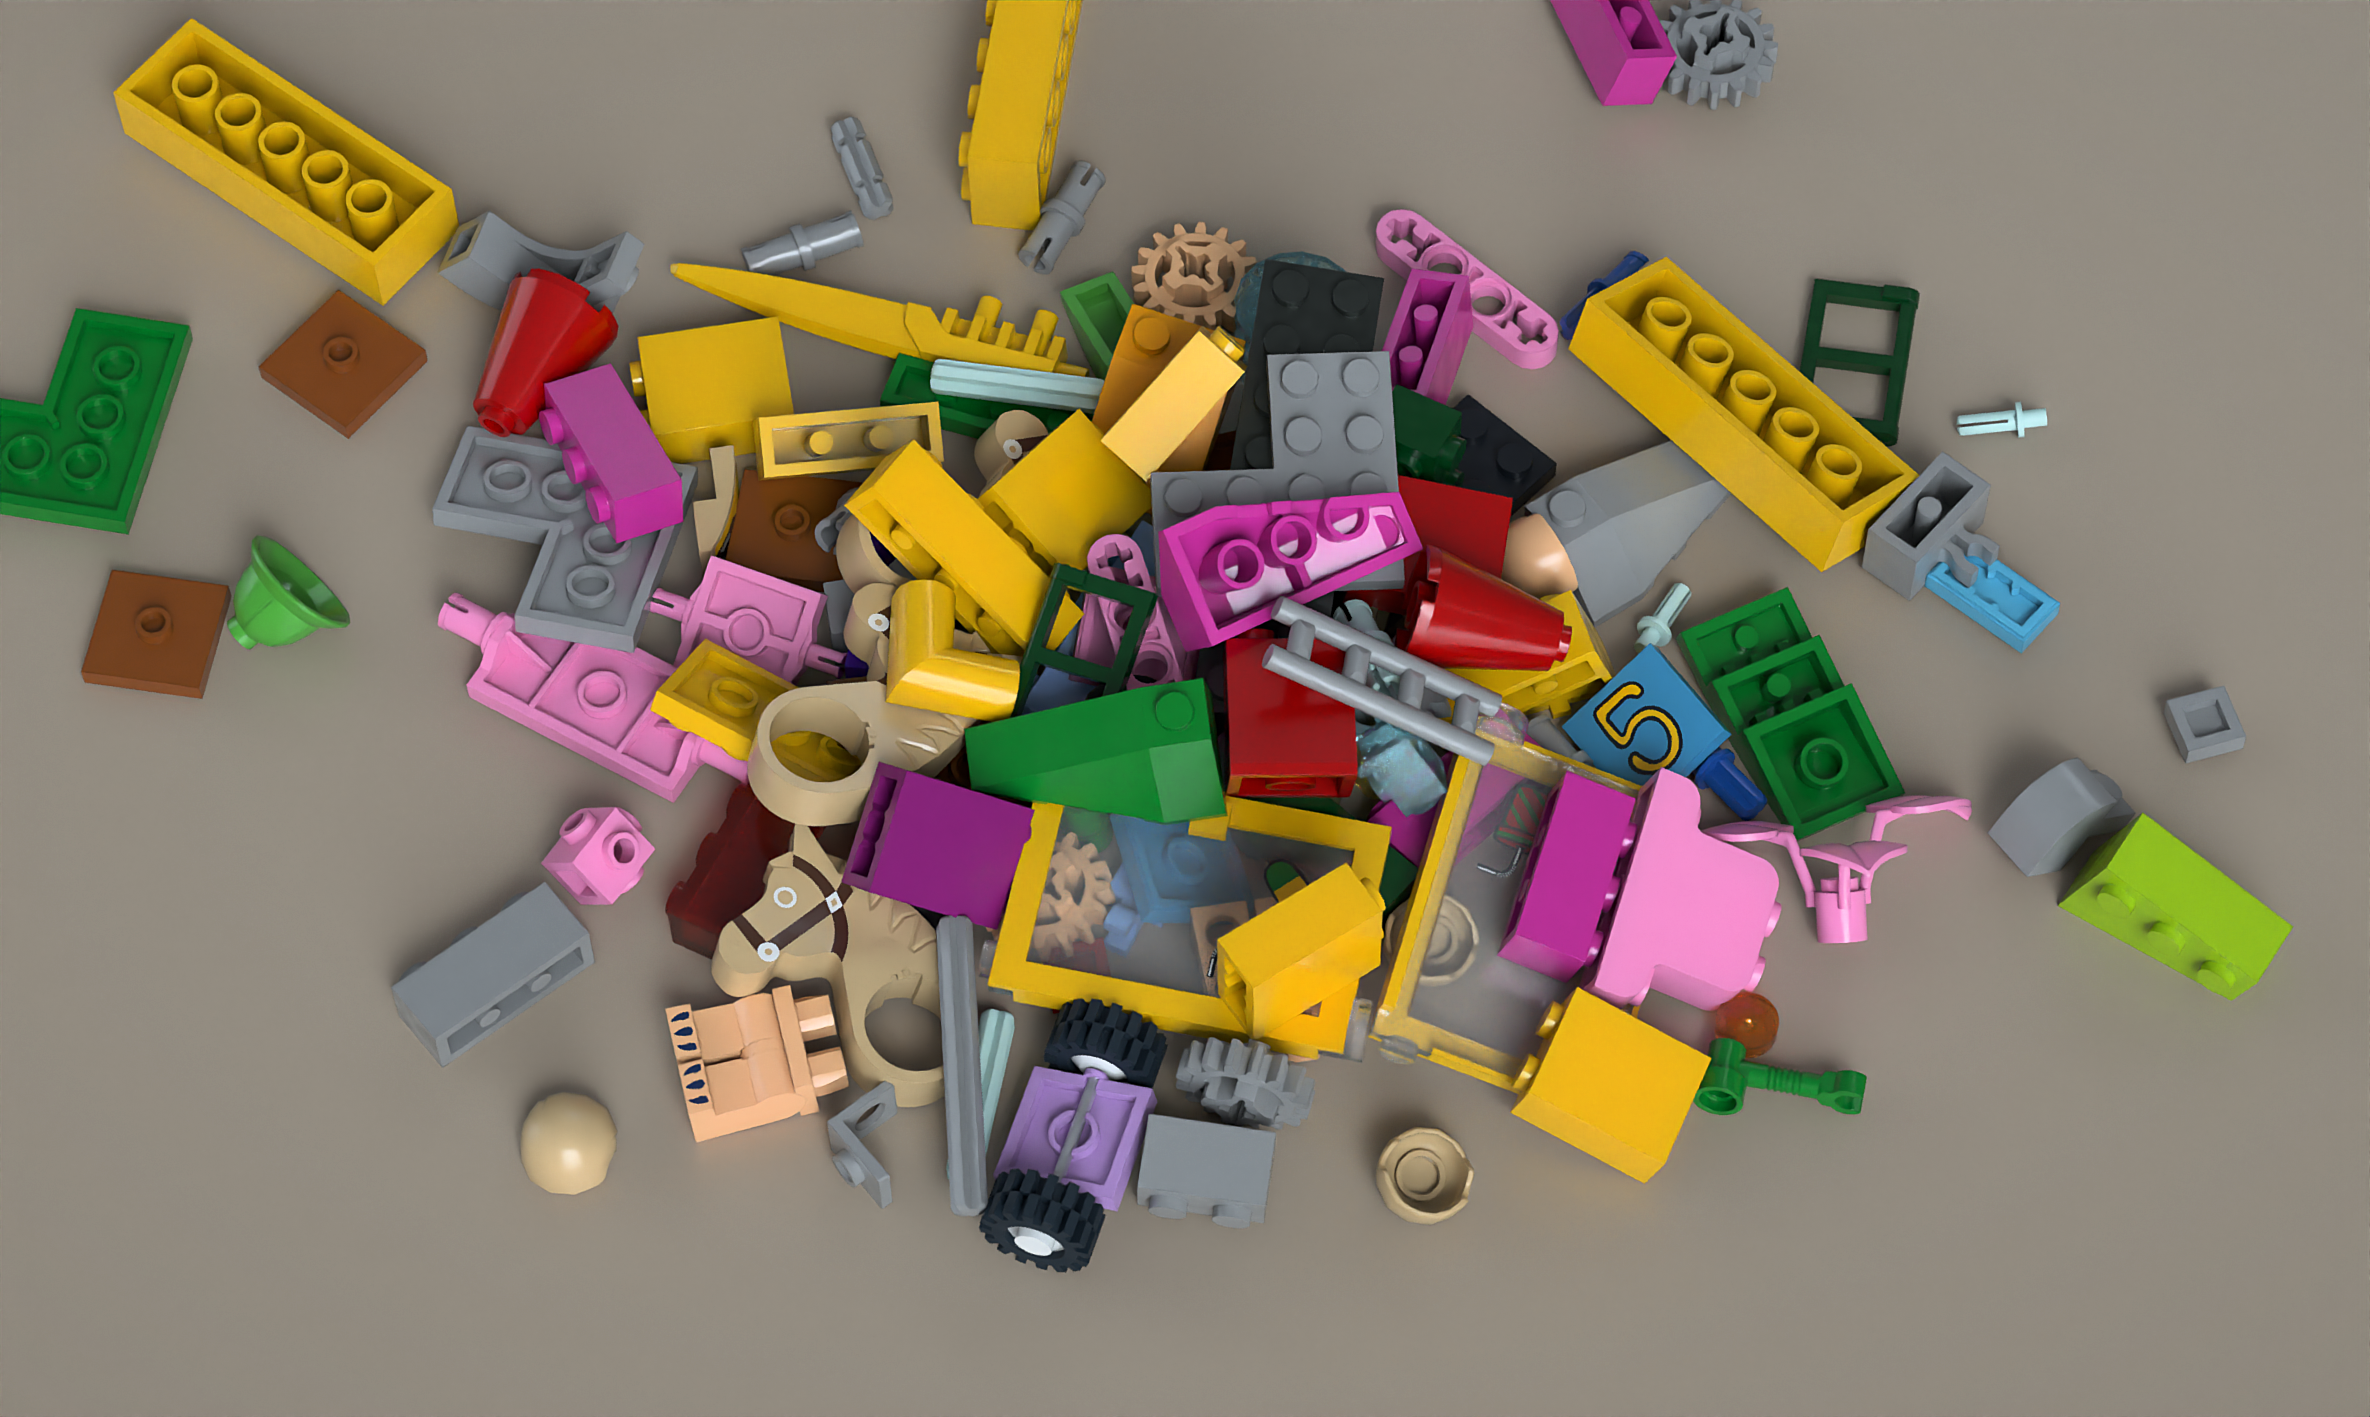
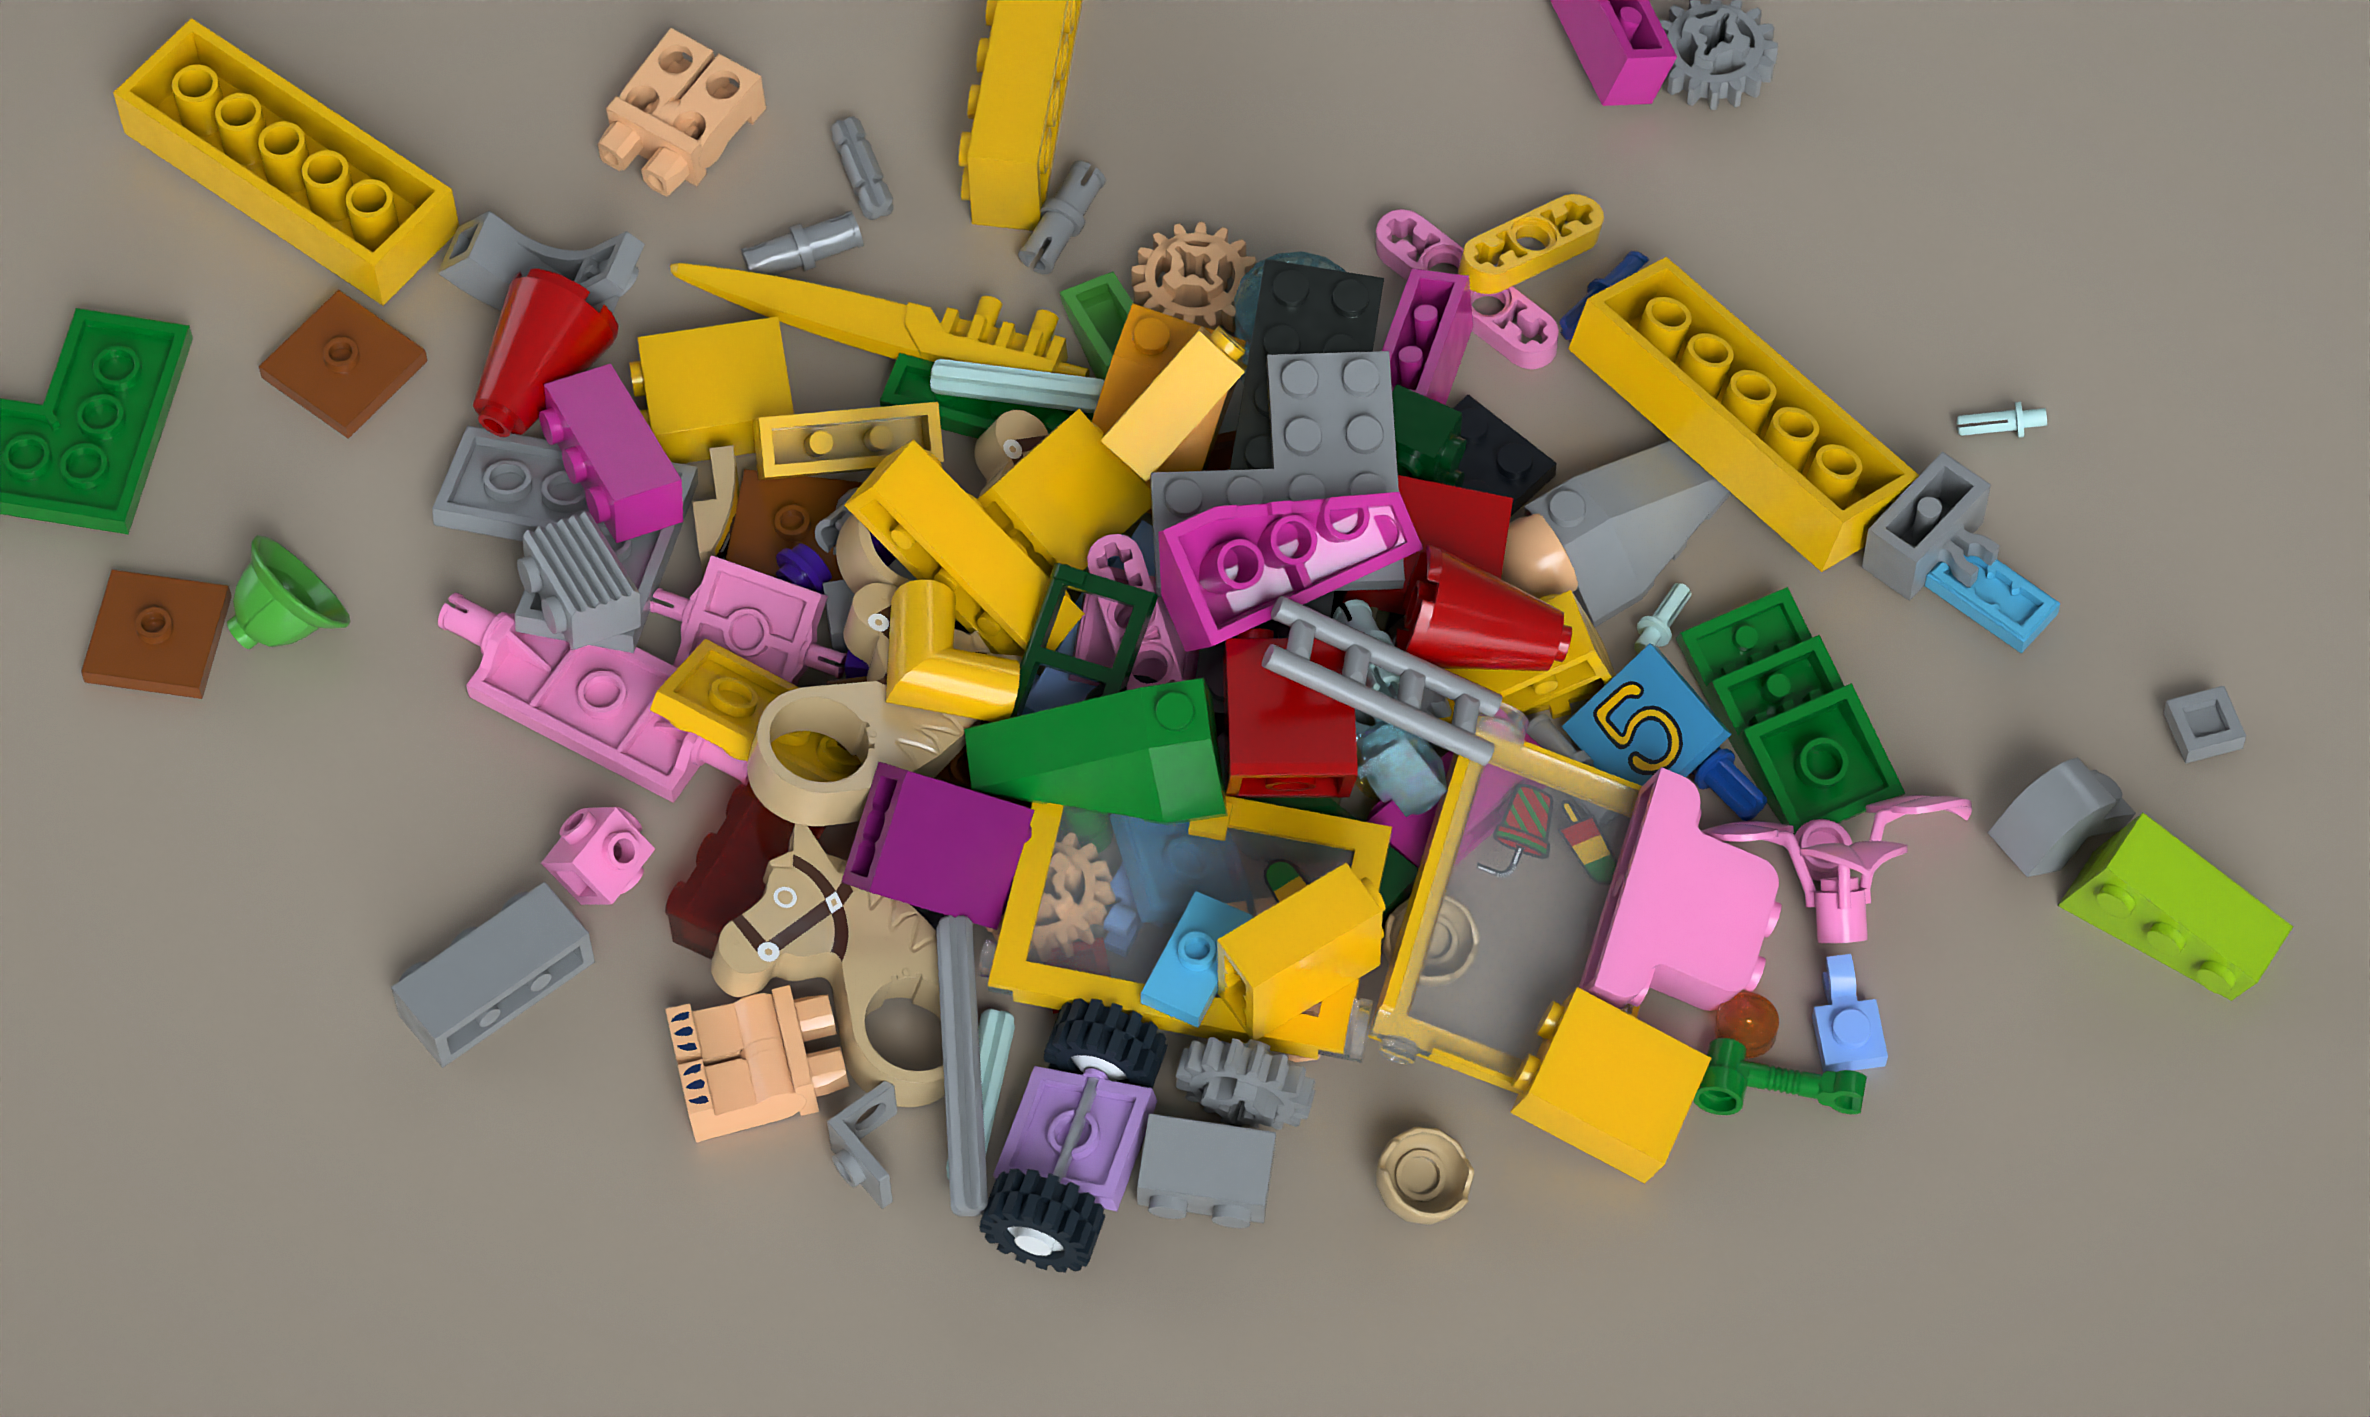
(568, 1143): tan hair -> none
(579, 581): none -> light grey brick
(679, 113): none -> light nougat hips
(803, 568): none -> dark purple plate
(1188, 967): none -> medium azure plate
(1543, 224): none -> yellow beam
(1569, 878): dark pink brick -> none
(1821, 832): none -> bright pink plate
(1847, 1029): none -> light blue plate
(1885, 298): dark green window -> none

